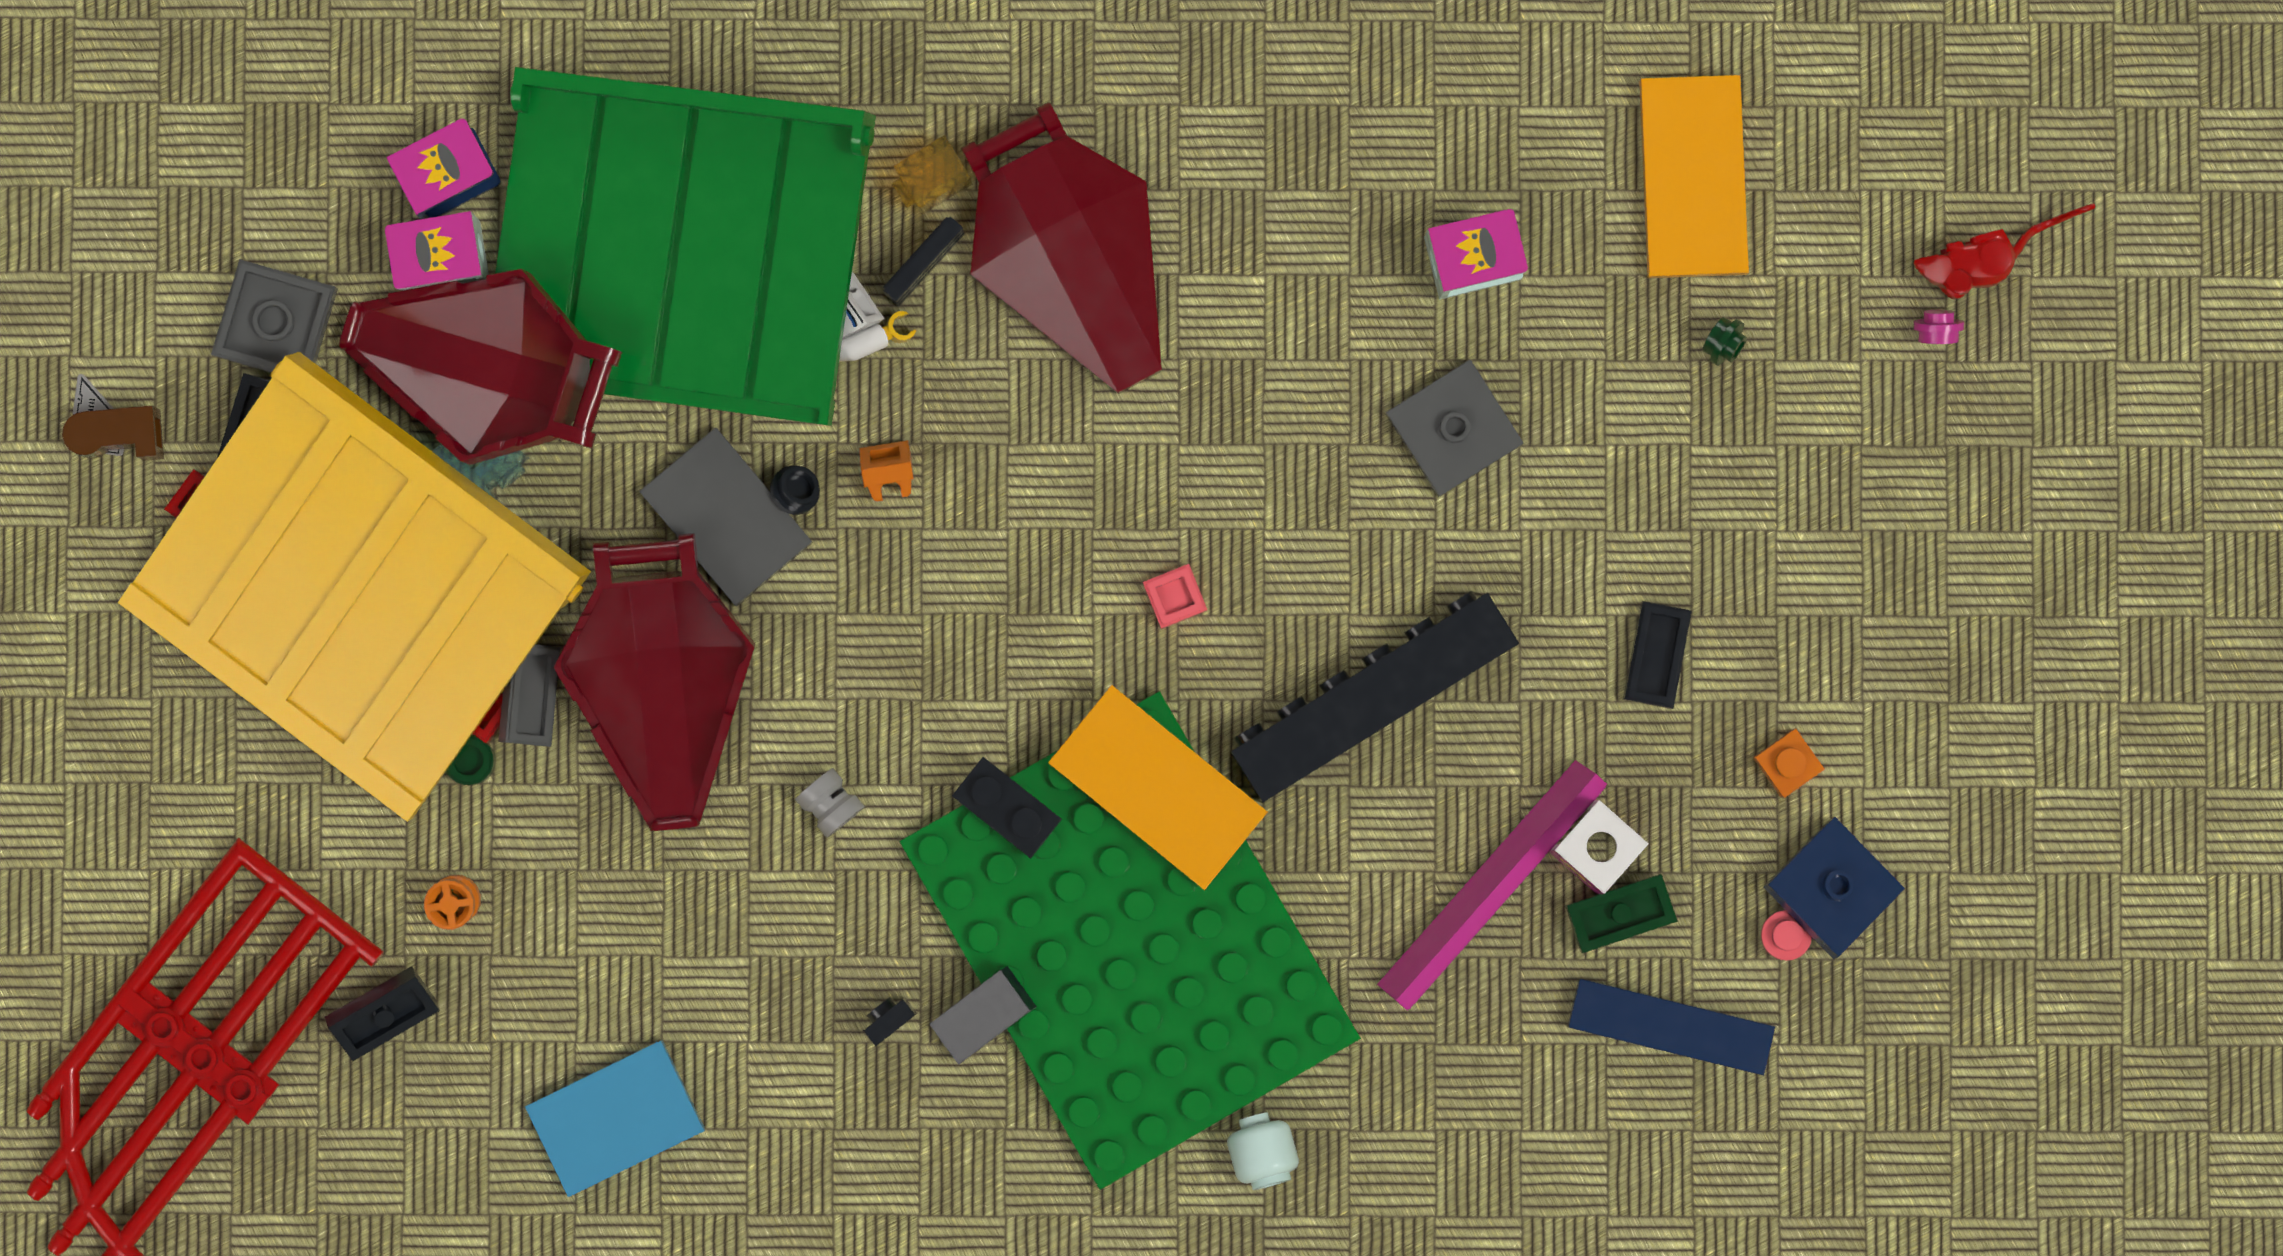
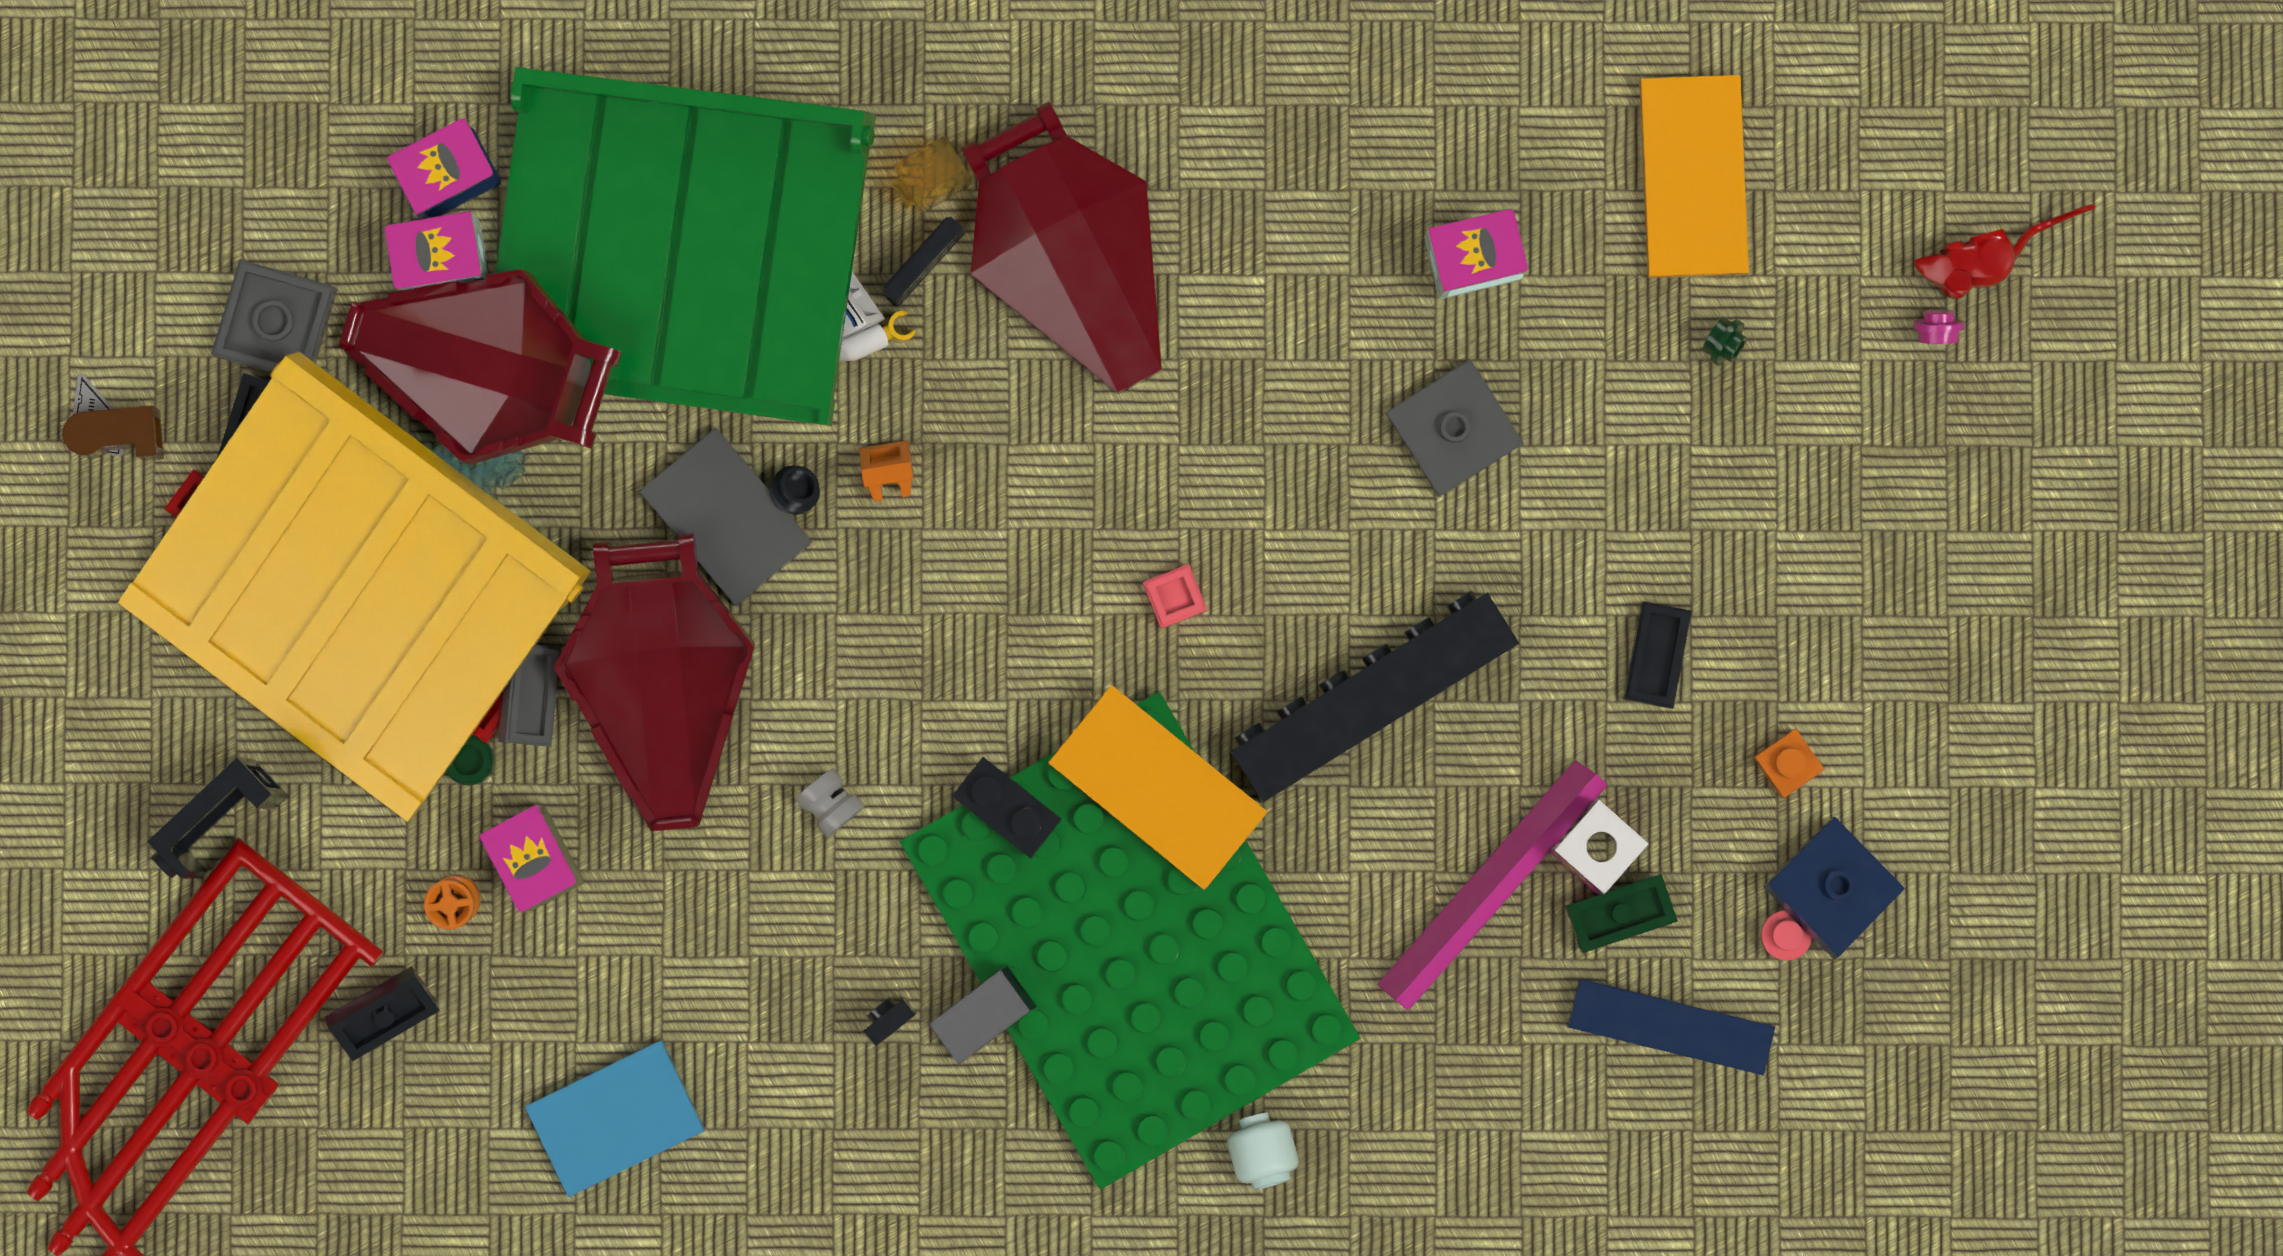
(206, 809): none -> black panel
(531, 858): none -> dark pink piece

